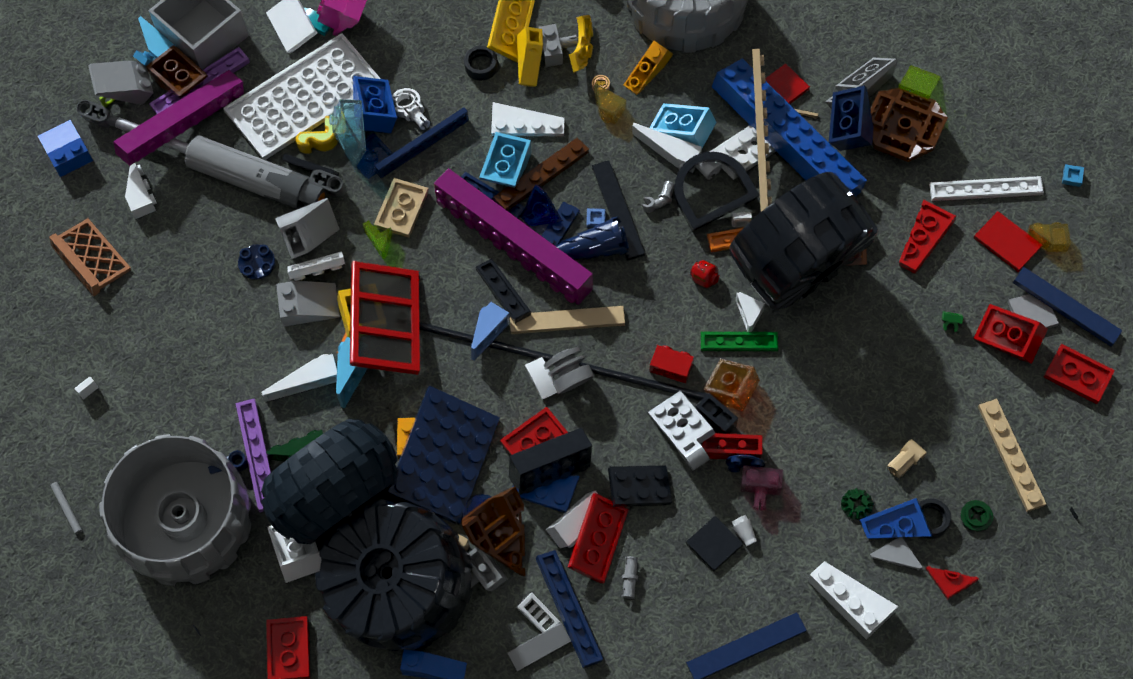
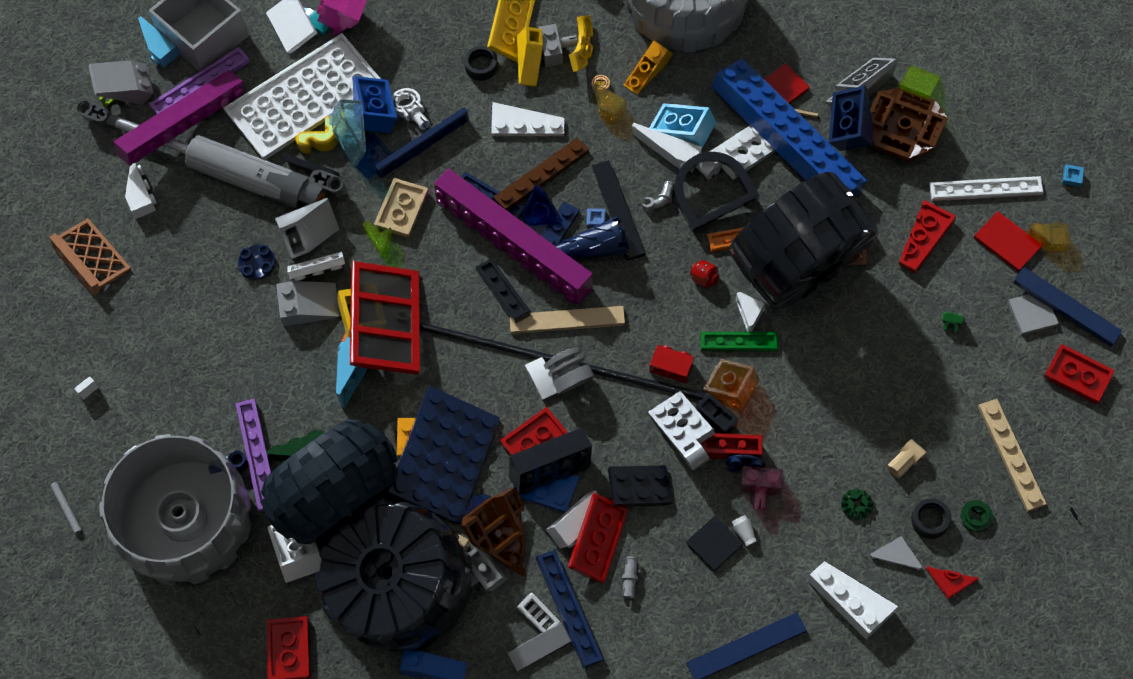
(65, 148): blue slope -> none
(145, 58): dark azure plate -> none
(175, 72): reddish brown slope -> none
(310, 376): white slope -> none
(490, 324): medium blue slope -> none
(506, 159): medium azure slope -> none
(741, 219): white tile -> none
(762, 130): tan plate -> none
(898, 521): blue wing -> none
(1011, 333): red slope -> none

